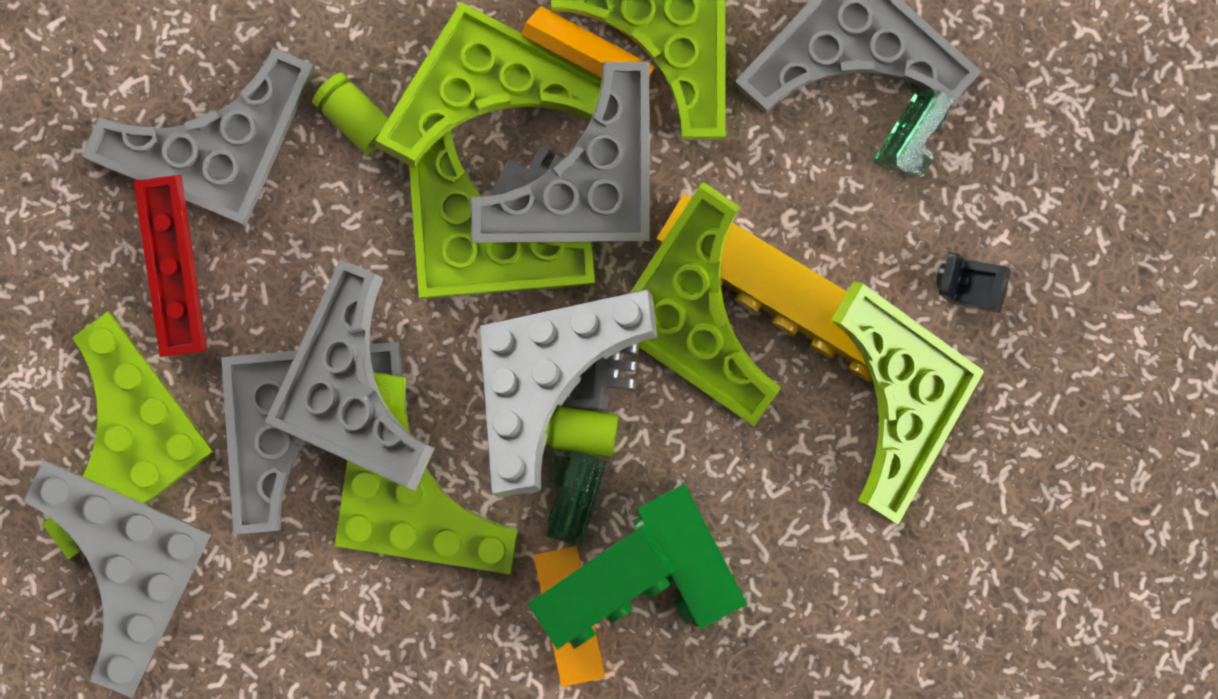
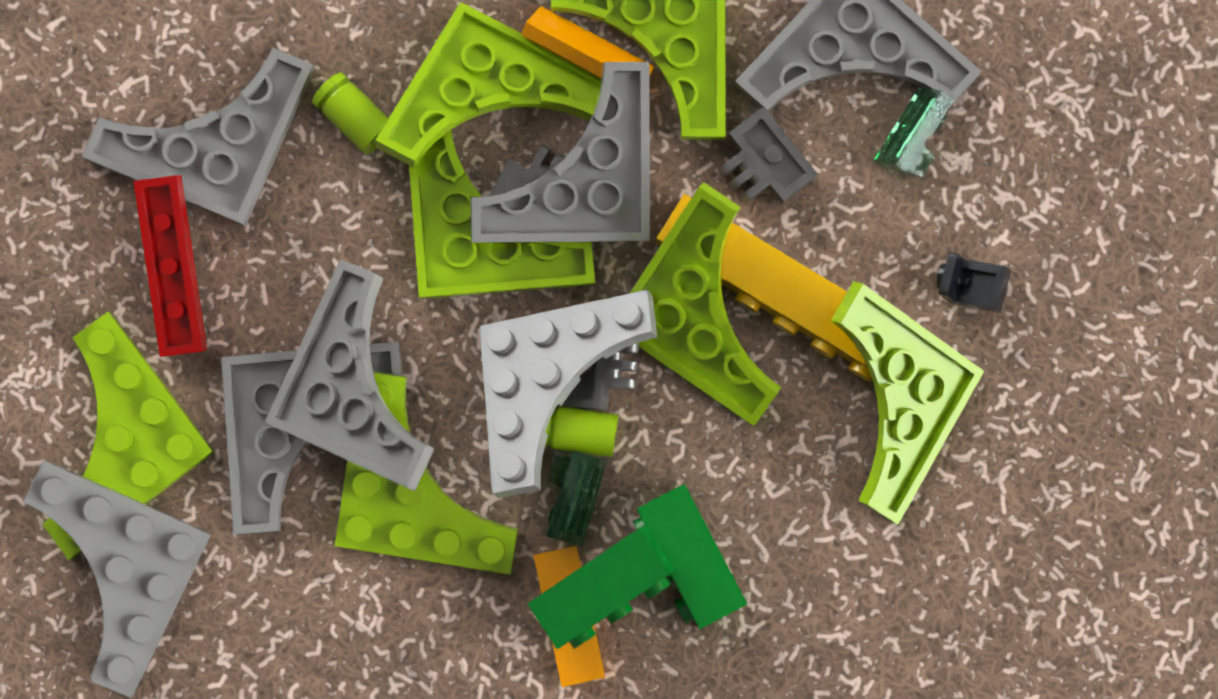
(766, 159): none -> flat silver hinge

